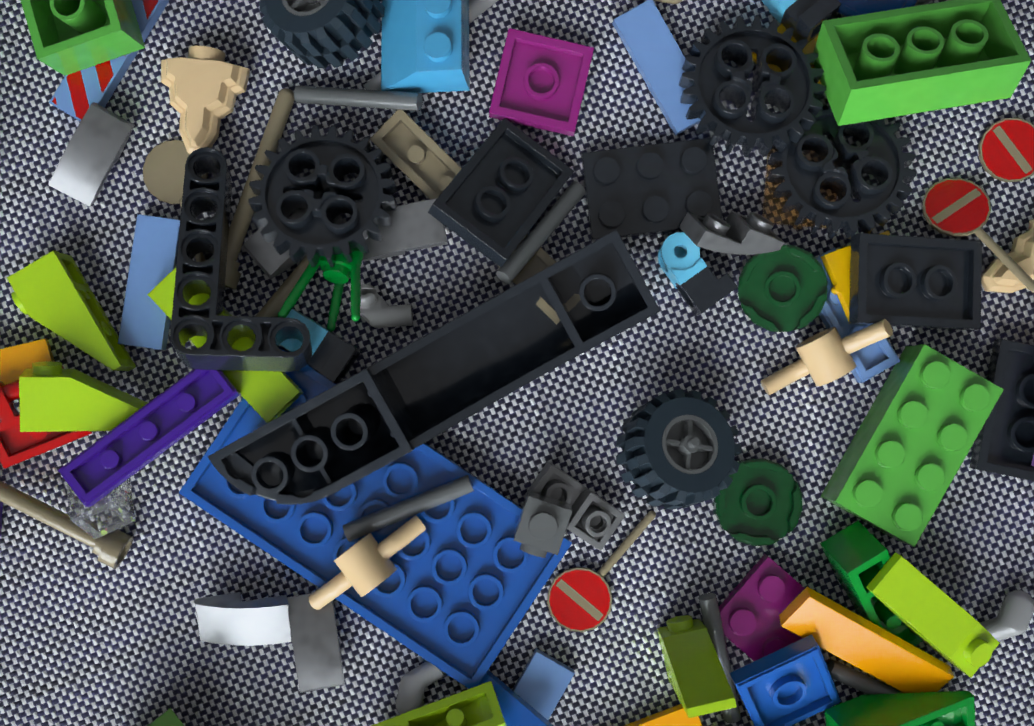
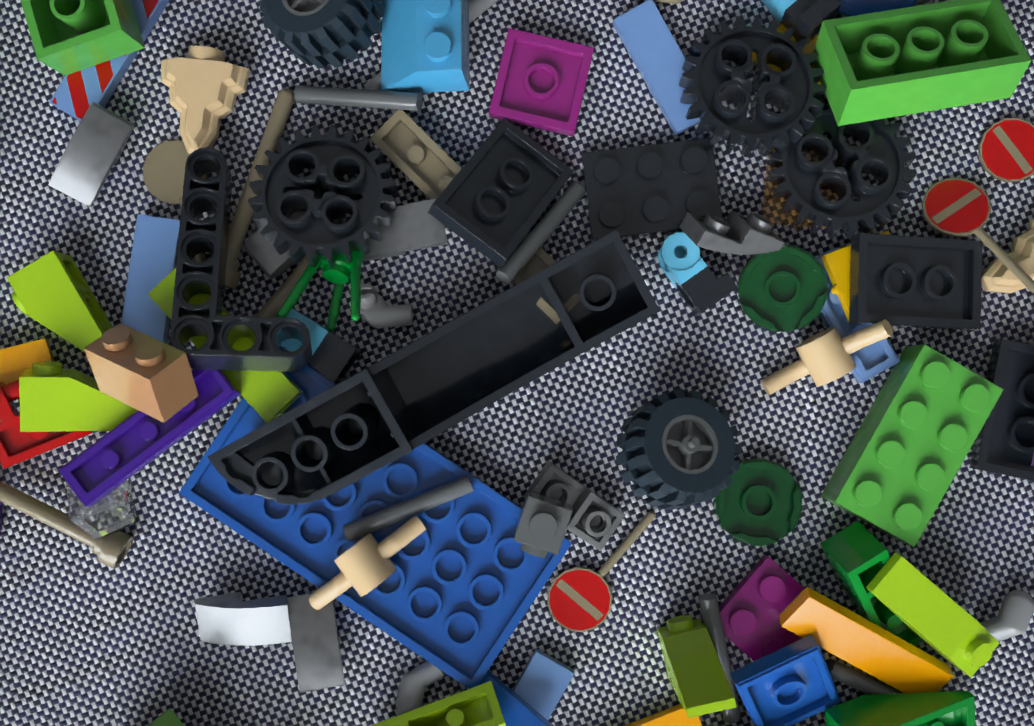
(142, 372): none -> medium nougat brick

